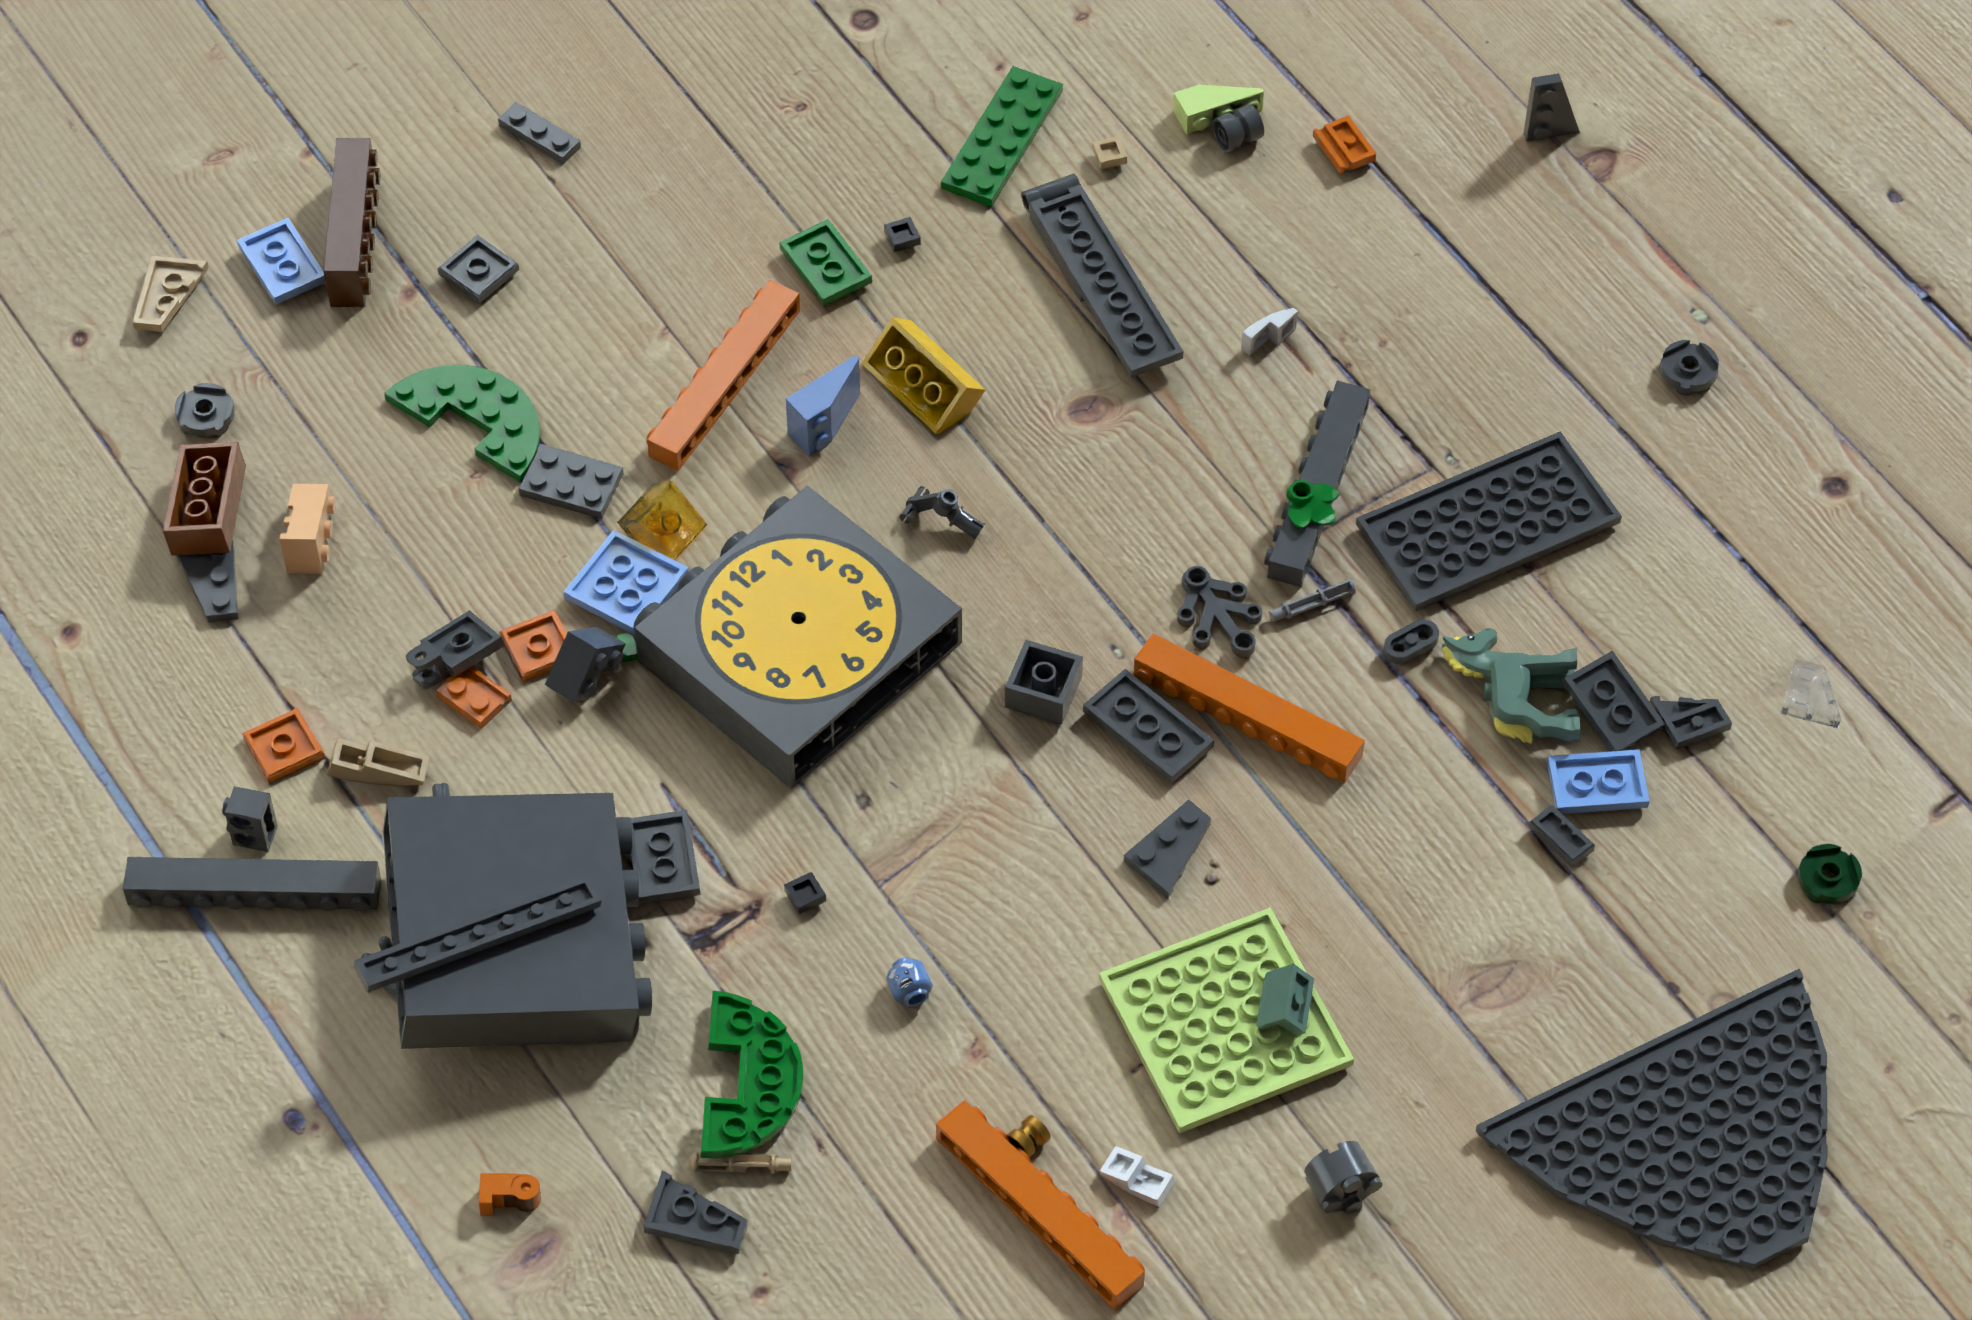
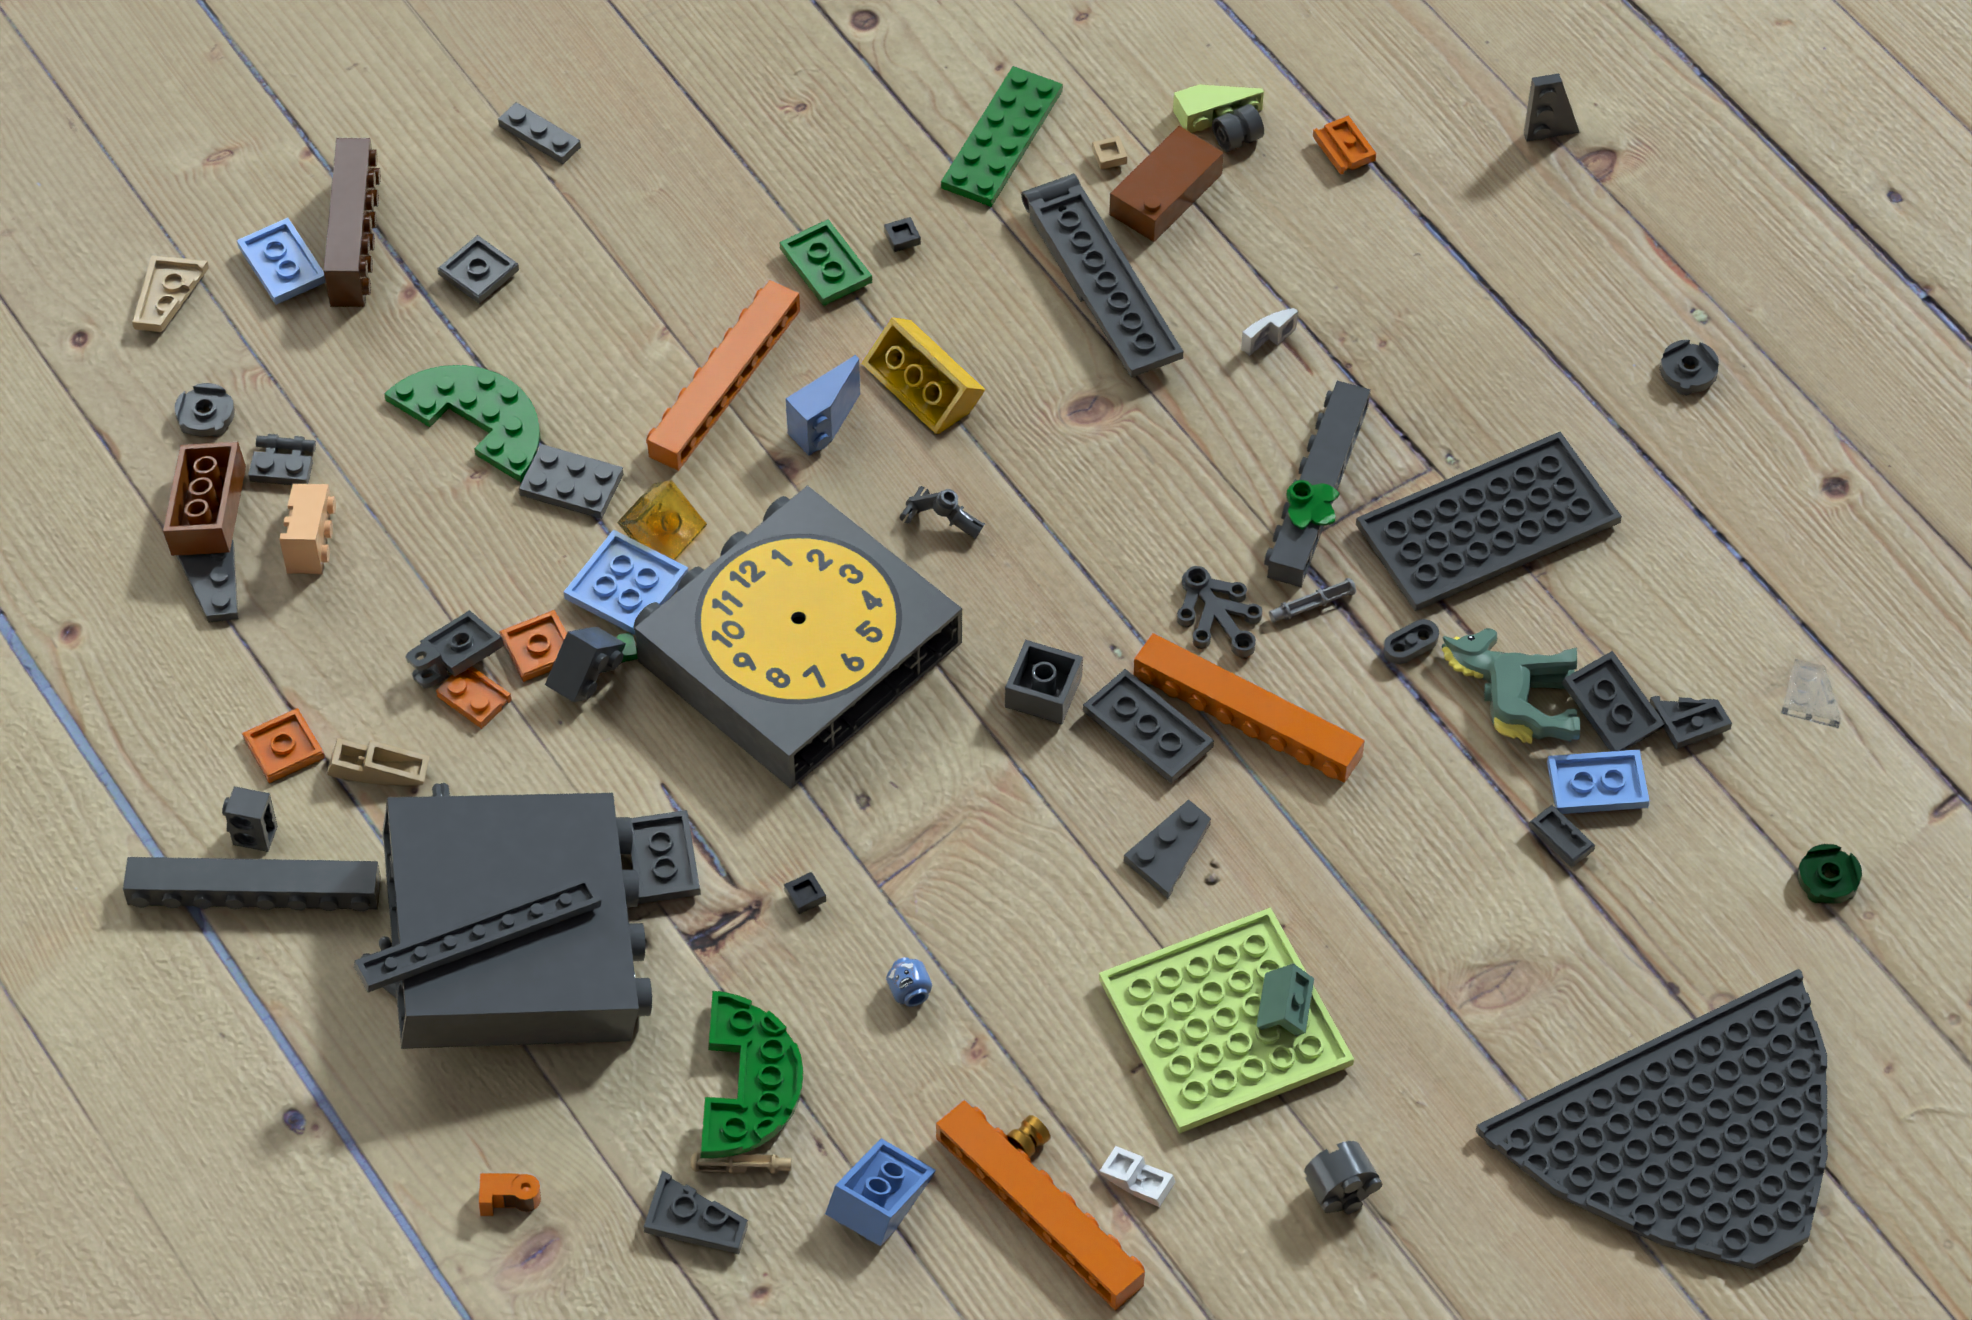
(282, 468): none -> dark grey plate
(879, 1191): none -> medium blue slope
(1166, 183): none -> dark orange brick

